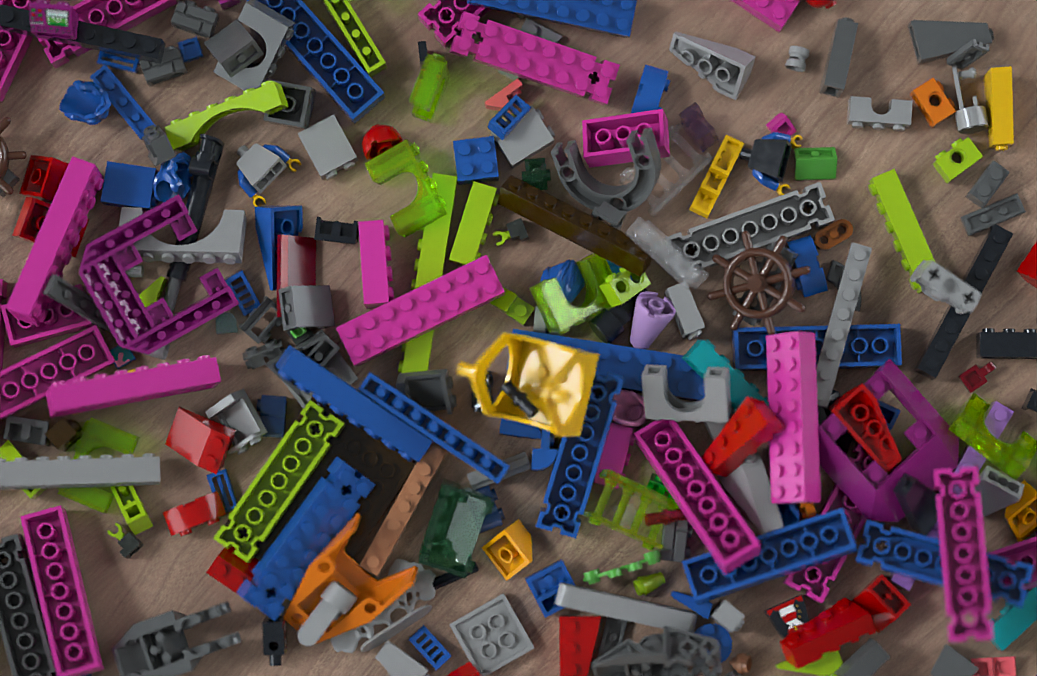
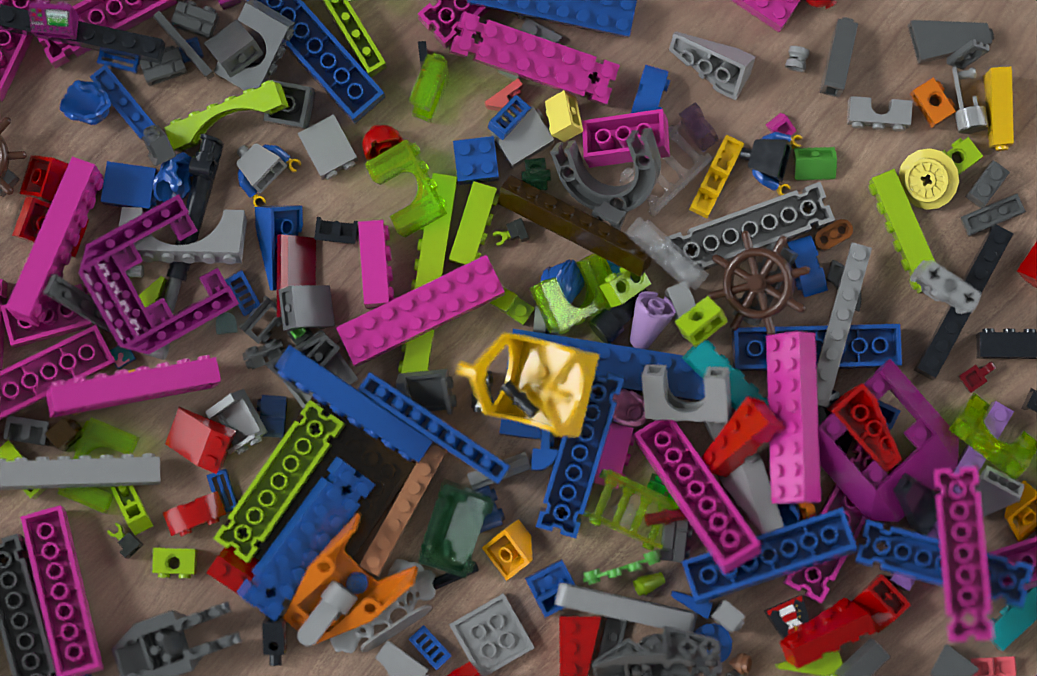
(162, 560): none -> lime brick
(184, 46): none -> dark grey tile
(357, 582): none -> blue tile
(563, 116): none -> light yellow brick
(701, 321): none -> lime brick
(942, 174): none -> light yellow piece

